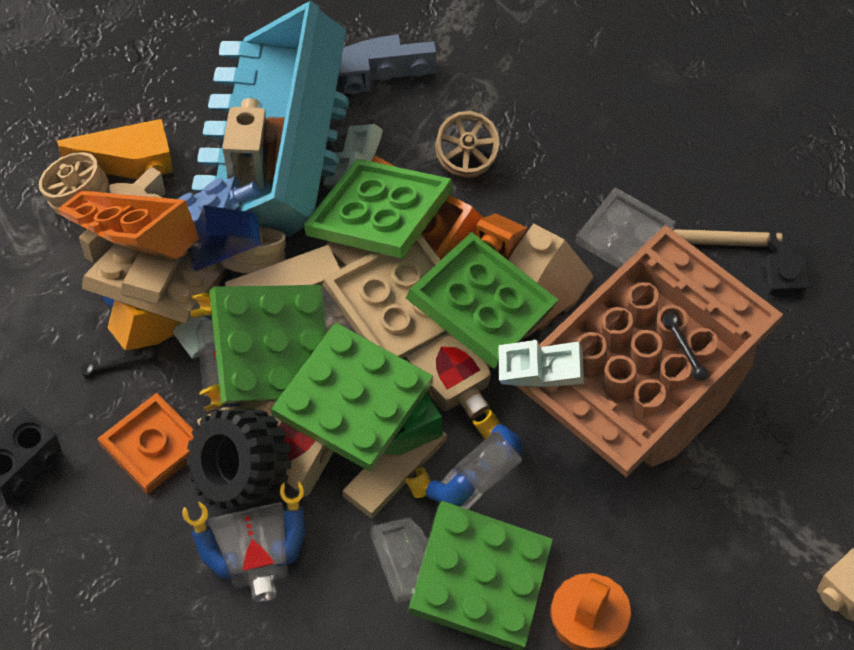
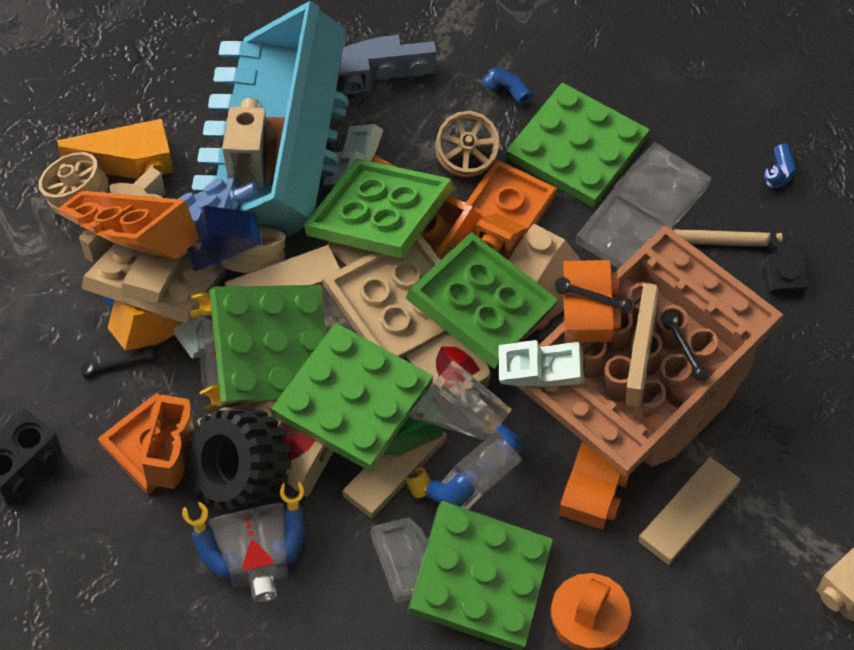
(167, 441): none -> orange brick
(461, 404): none -> clear wing
(510, 81): none -> blue arm
(512, 195): none -> orange tile
(563, 286): none -> black hinge
(577, 144): none -> bright green plate
(586, 318): none -> orange brick
(592, 490): none -> orange brick
(642, 345): none -> tan tile
(664, 182): none -> clear plate
(689, 510): none -> tan tile
(785, 167): none -> blue arm

